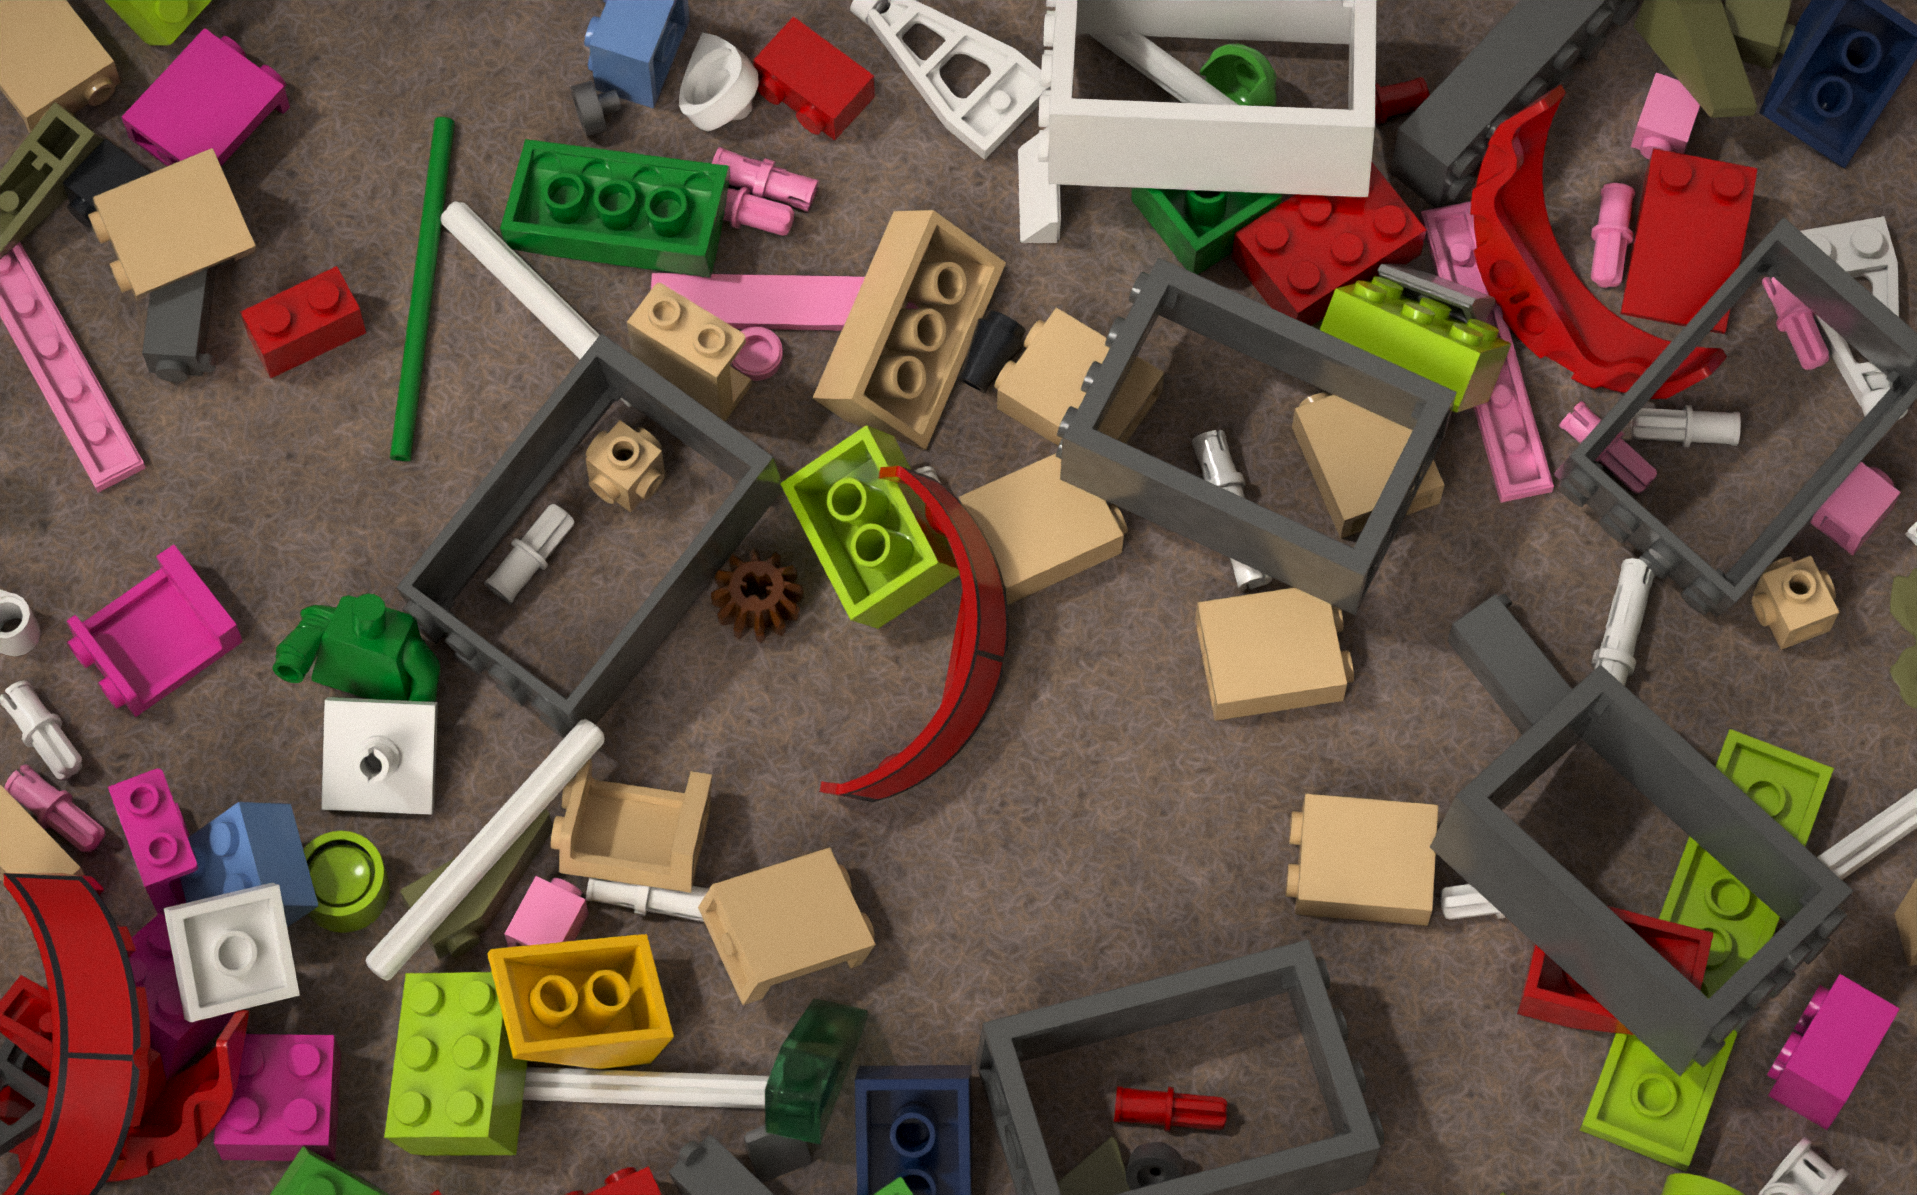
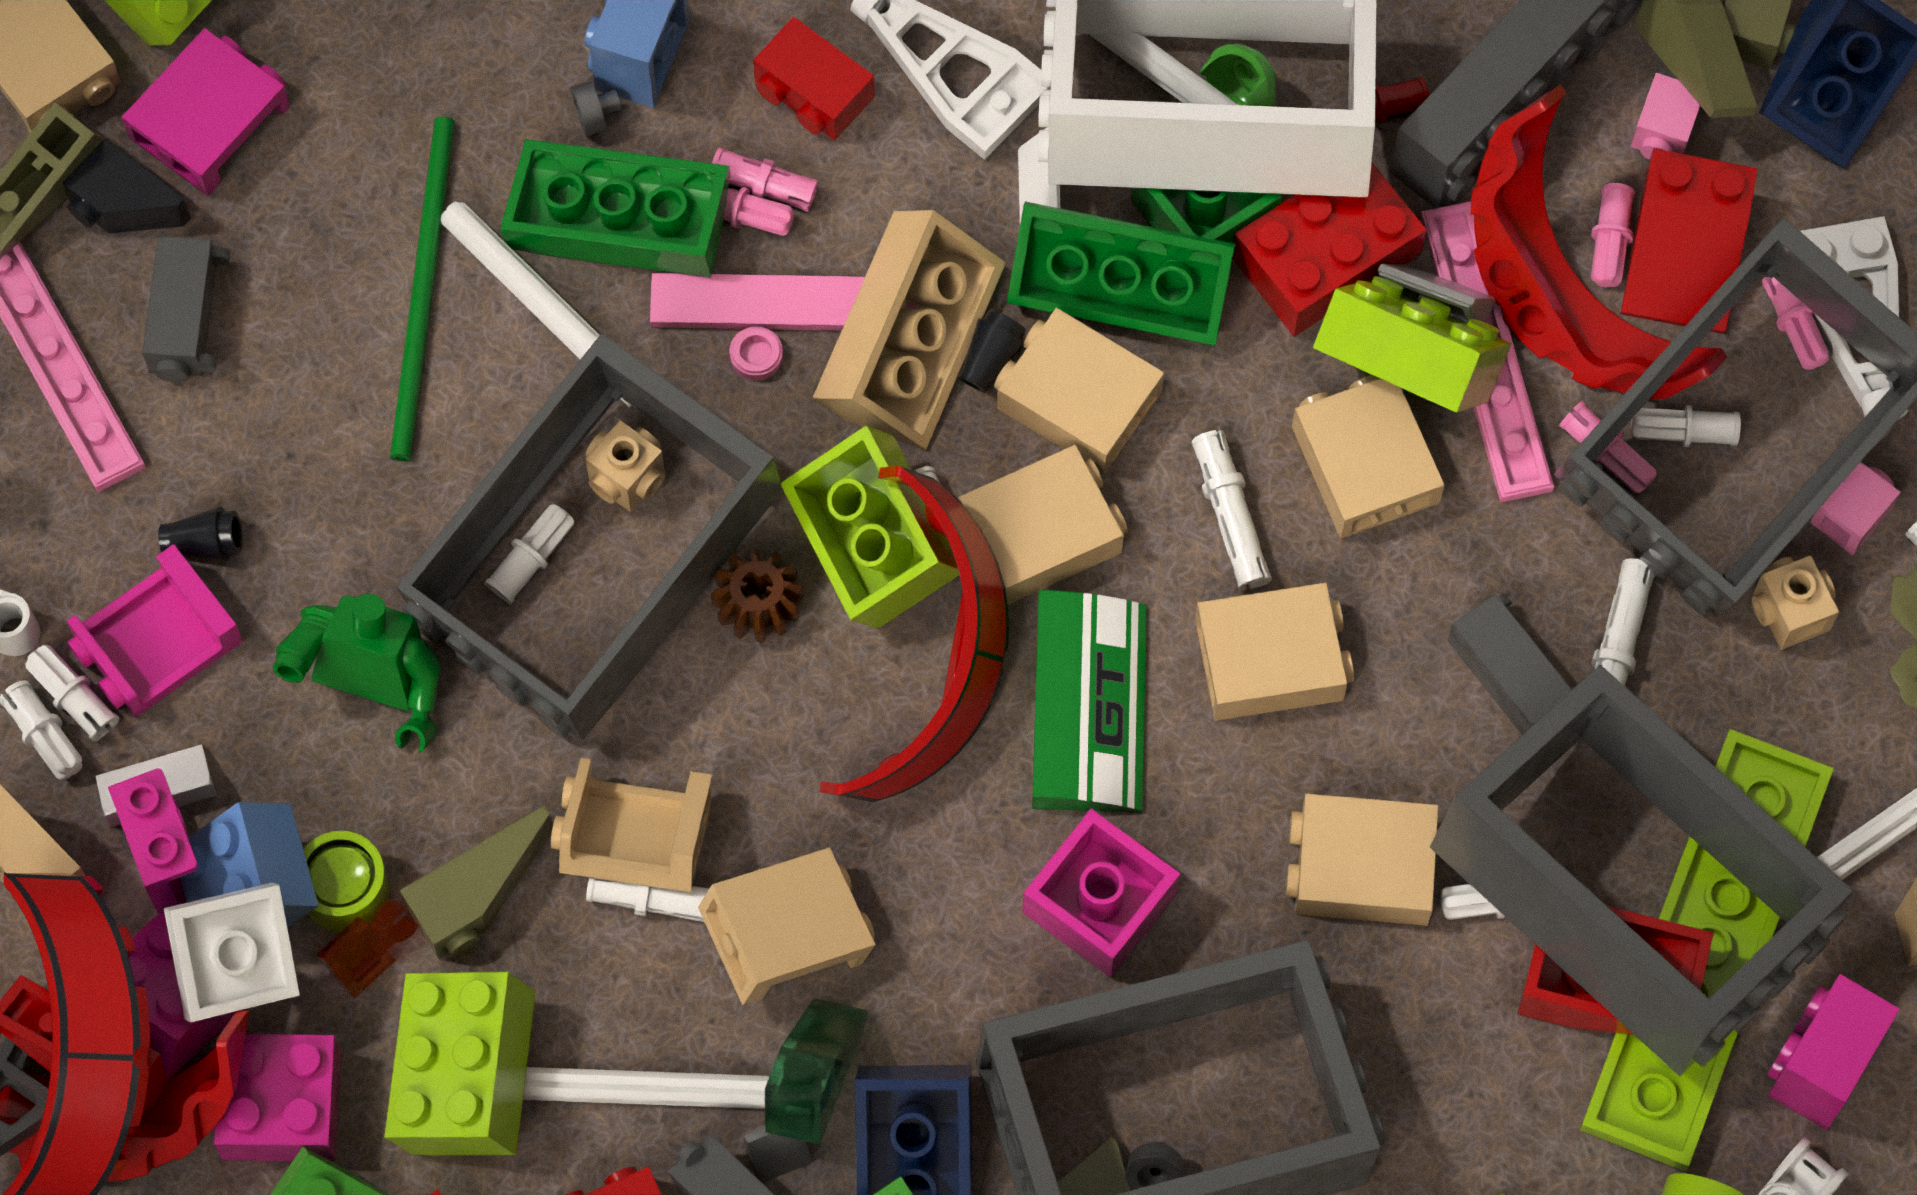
(54, 809): bright pink axle -> none
(71, 692): none -> white axle
(171, 224): tan panel -> none
(184, 771): none -> white slope
(204, 535): none -> black cone
(303, 322): red brick -> none
(361, 949): none -> clear red plate
(379, 755): white tile -> none
(485, 850): white axle -> none
(548, 914): bright pink brick -> none
(582, 1002): yellow slope -> none
(689, 349): tan panel -> none
(717, 84): white piece -> none
(1089, 703): none -> green slope
(1100, 892): none -> dark pink brick
(1120, 273): none -> green slope
(1170, 1109): red axle -> none
(1215, 514): dark grey door -> none

